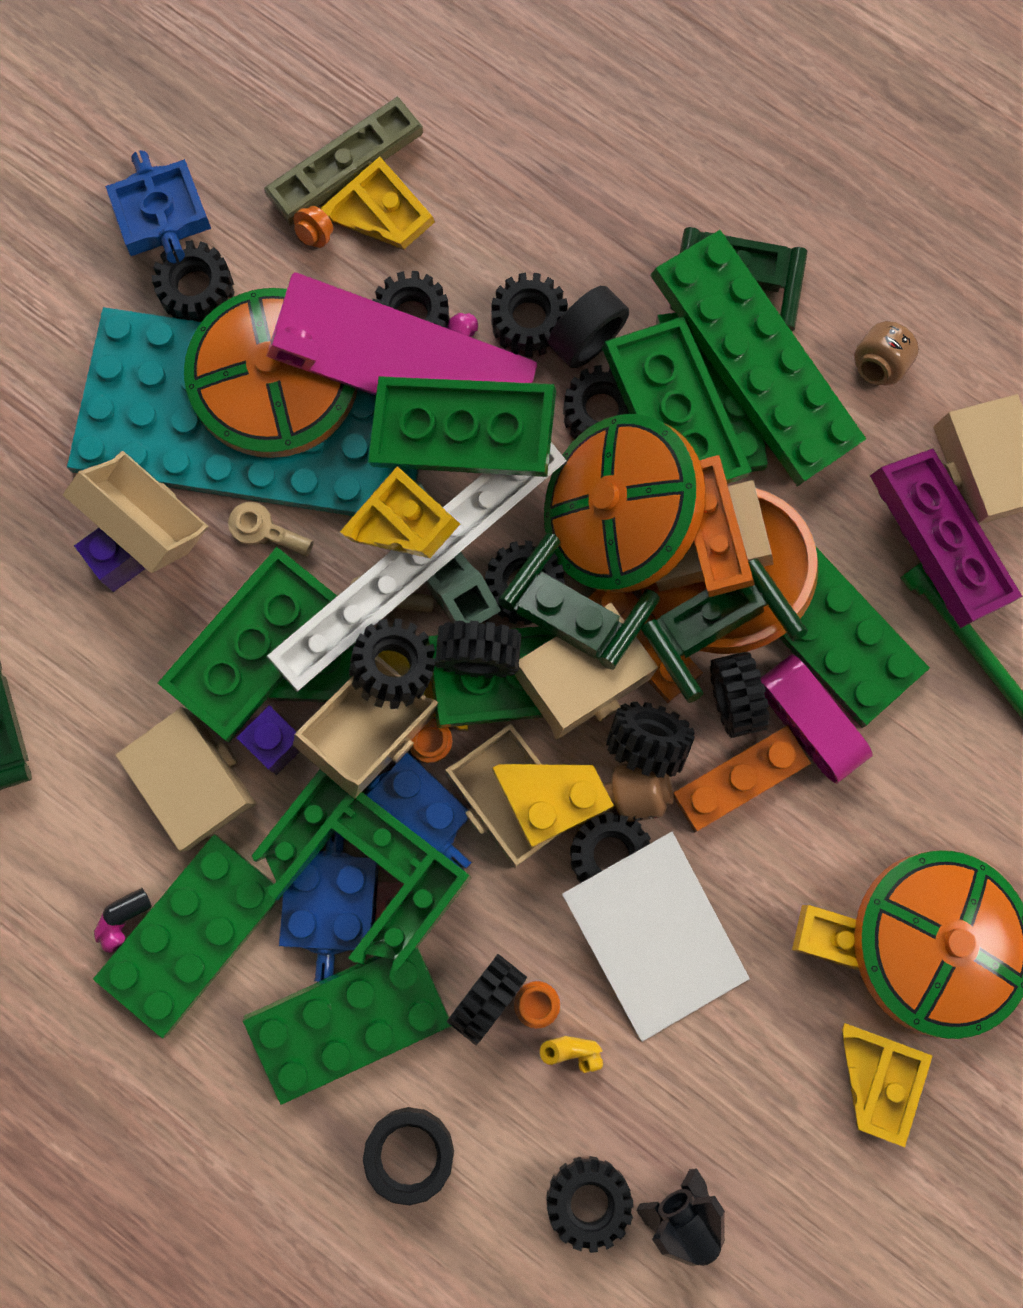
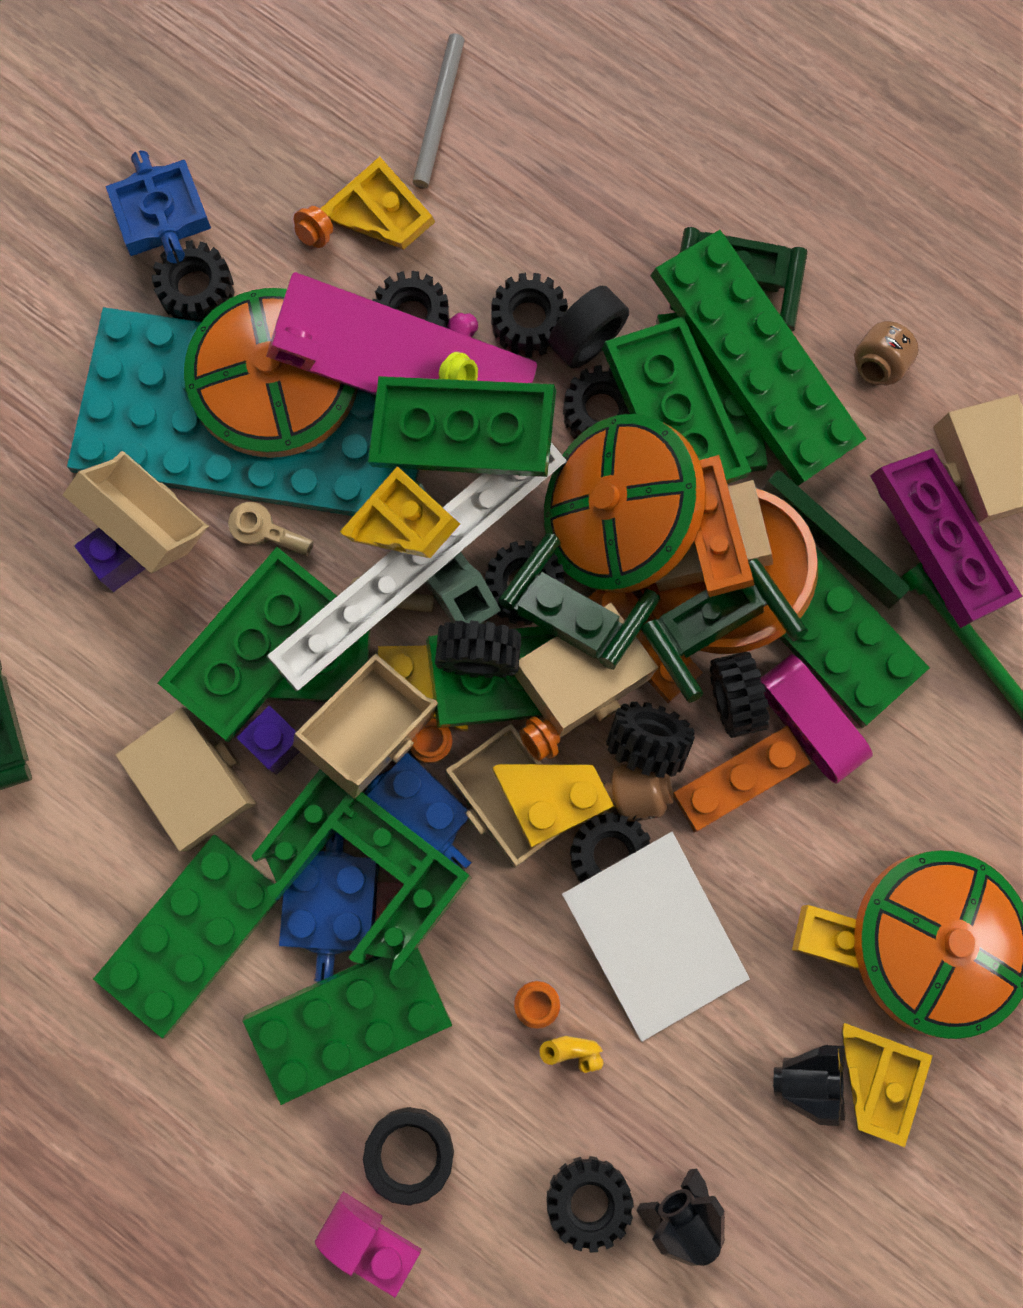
(114, 917): arm -> none
(344, 159): olive plate -> none
(362, 1245): none -> dark pink brick
(398, 640): black tyre -> none
(438, 111): none -> light grey bar
(458, 367): none -> neon yellow plate
(487, 999): black tyre -> none
(540, 738): none -> orange plate
(814, 1084): none -> black brick
(840, 543): none -> dark green tile

